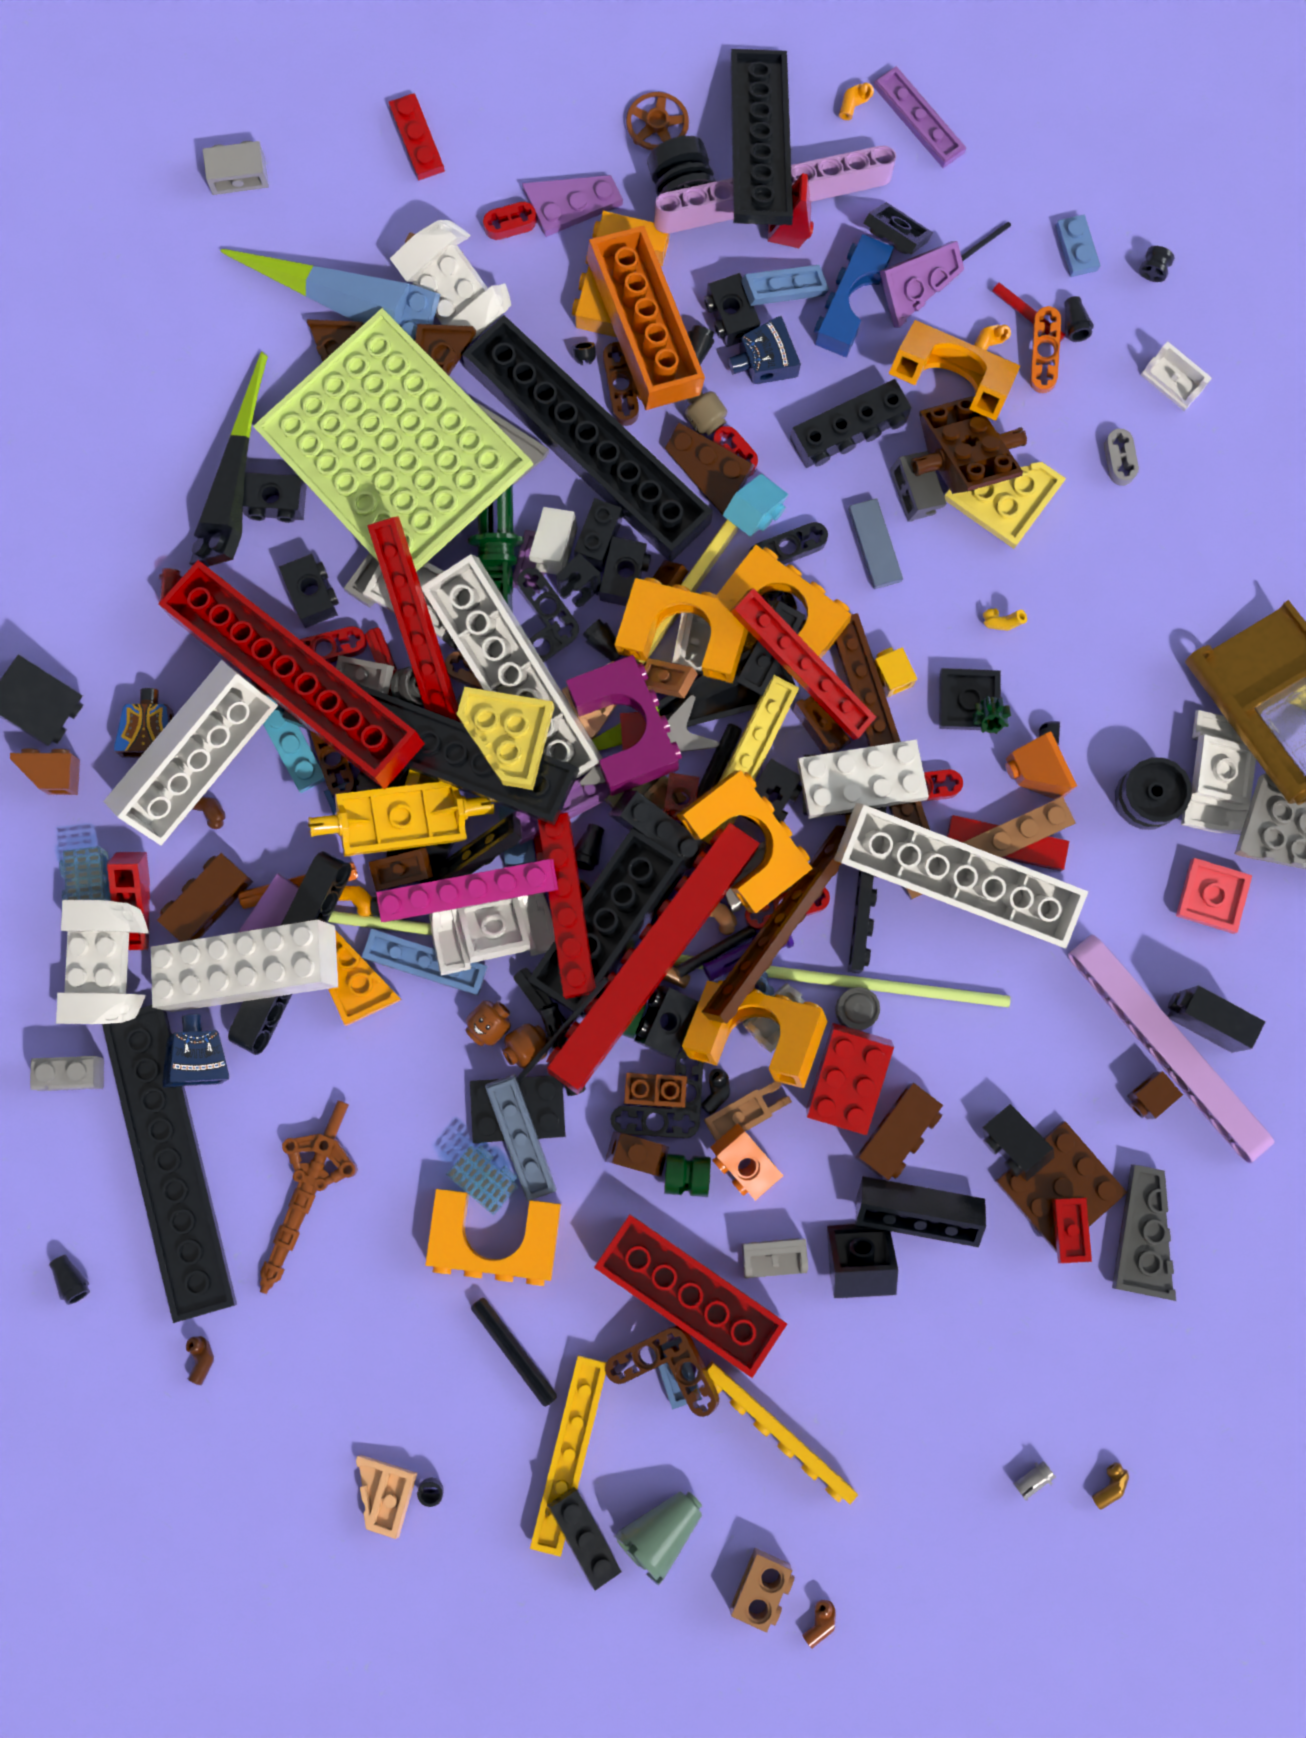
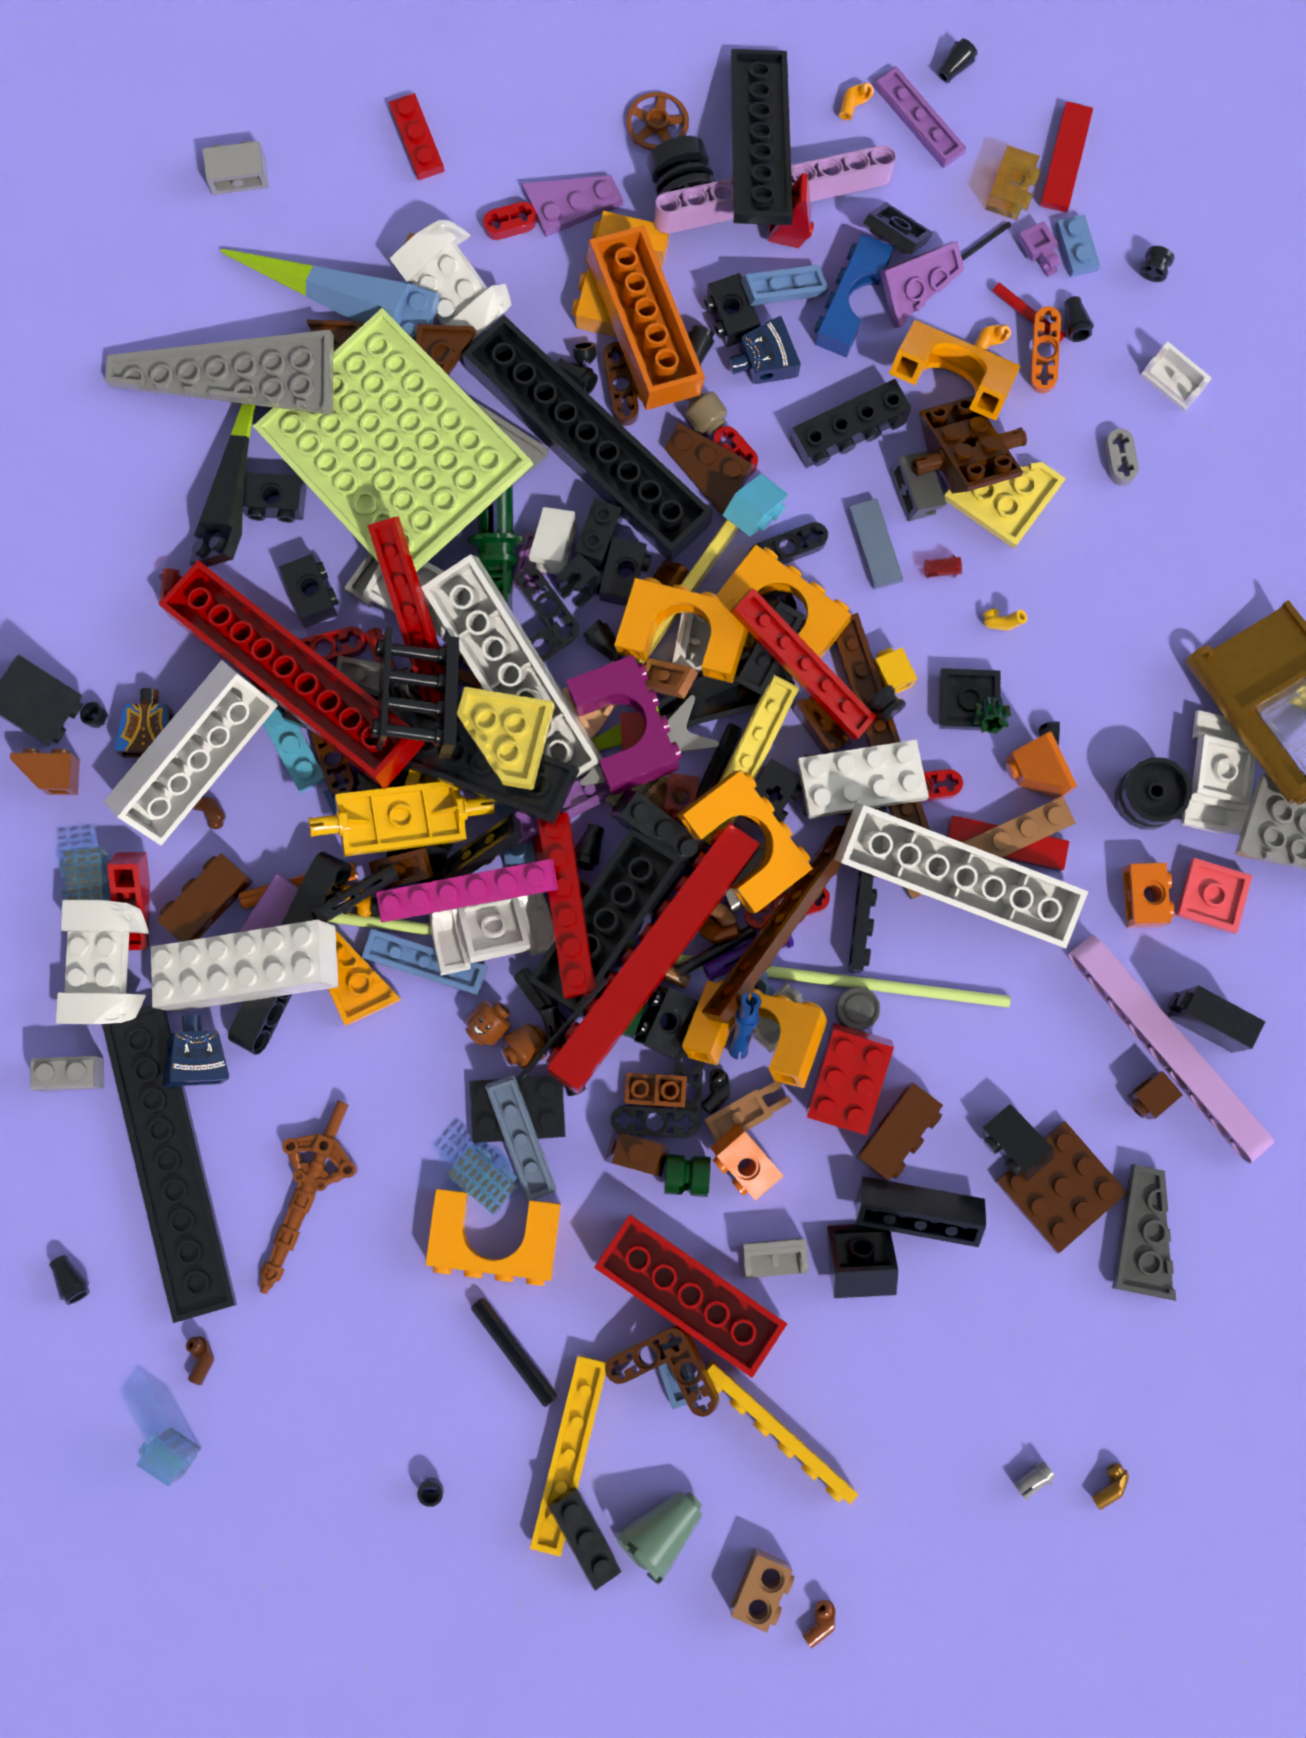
(93, 708): none -> black hinge
(167, 1455): none -> clear light blue brick
(261, 371): none -> light grey wing
(384, 876): none -> black pin
(385, 1494): light nougat wing -> none
(444, 682): none -> black fence
(580, 374): none -> black cone
(717, 934): none -> reddish brown arm
(745, 1020): none -> blue pin
(887, 703): none -> black wheel
(943, 567): none -> clear red pin
(958, 59): none -> black cone
(1015, 167): none -> clear yellow brick
(1040, 243): none -> medium lavender plate
(1066, 157): none -> red tile
(1072, 1230): red plate -> none
(1139, 910): none -> orange brick

